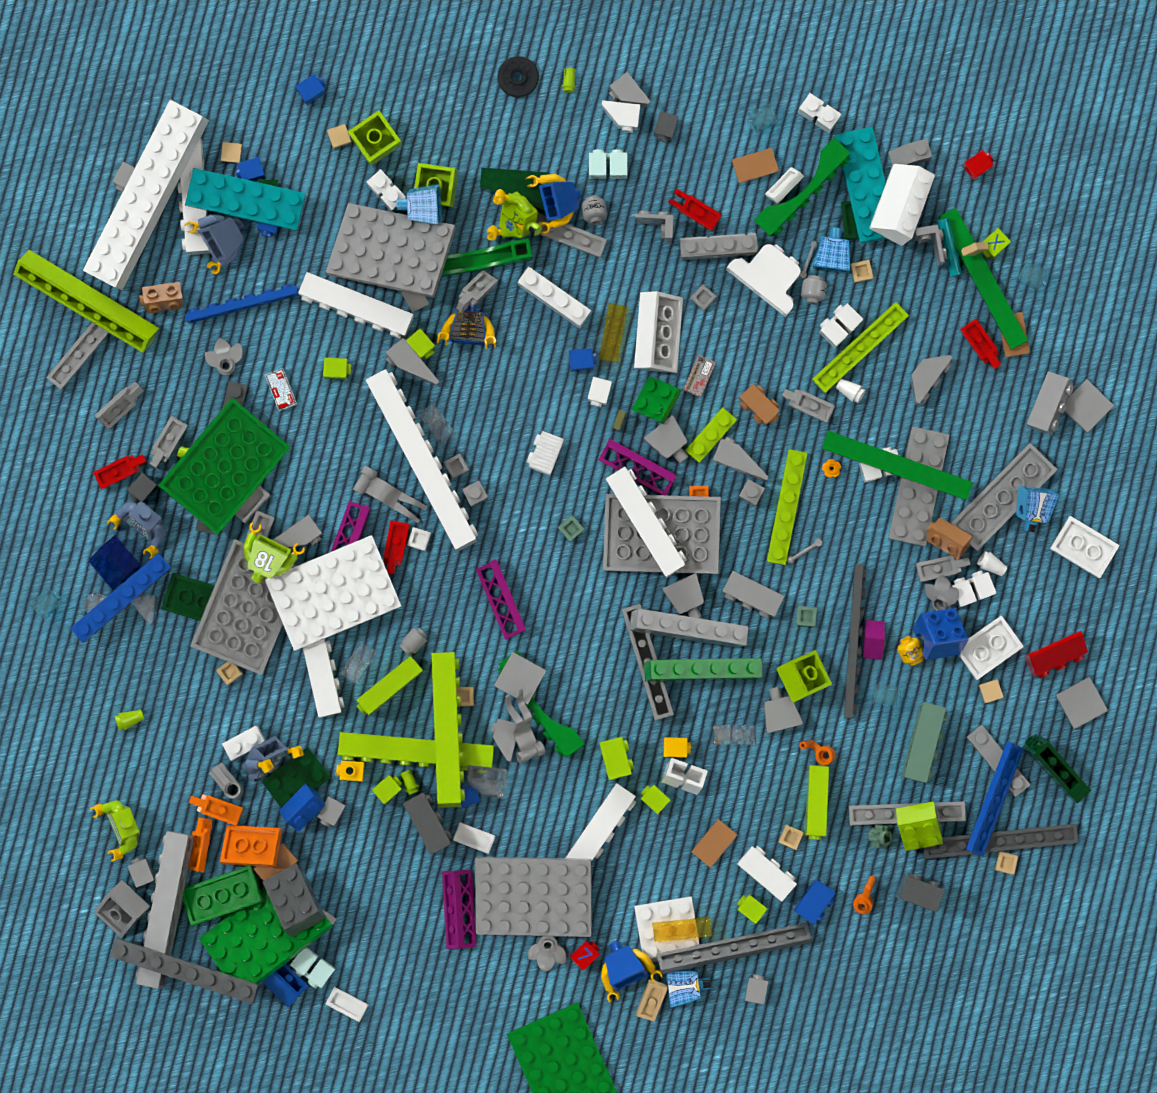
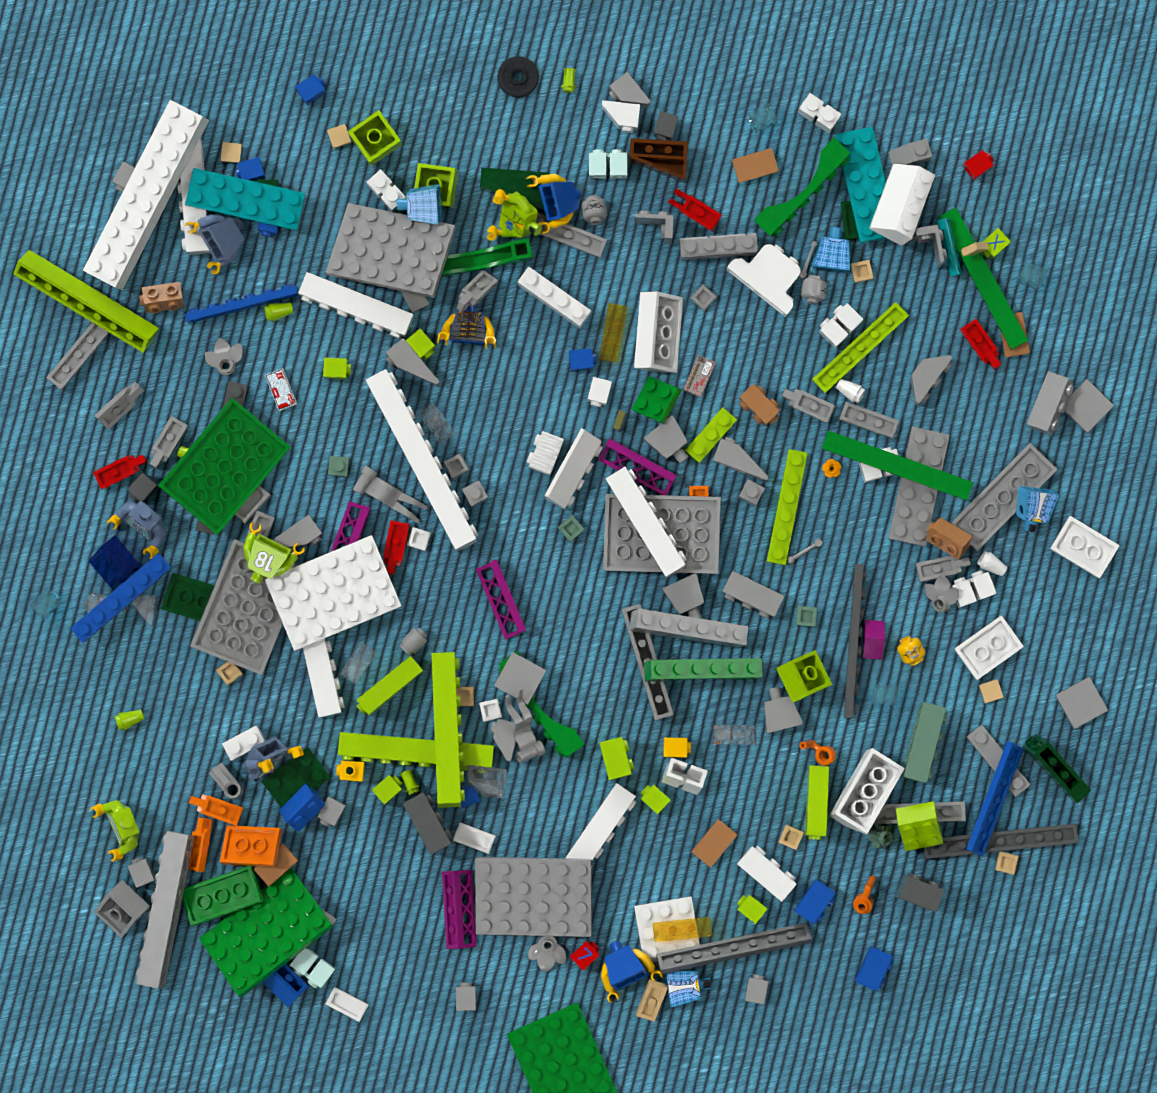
(185, 971): dark grey plate -> none
(277, 311): none -> lime cone
(294, 900): dark grey brick -> none
(338, 466): none -> sand green plate
(465, 996): none -> light grey brick
(490, 710): none -> white tile
(573, 469): none -> white slope
(660, 156): none -> reddish brown wedge
(784, 185): white tile -> none
(866, 791): none -> white slope
(869, 420): none -> light grey tile
(873, 969): none -> blue brick
(941, 633): blue piece -> none
(1057, 655): red slope -> none

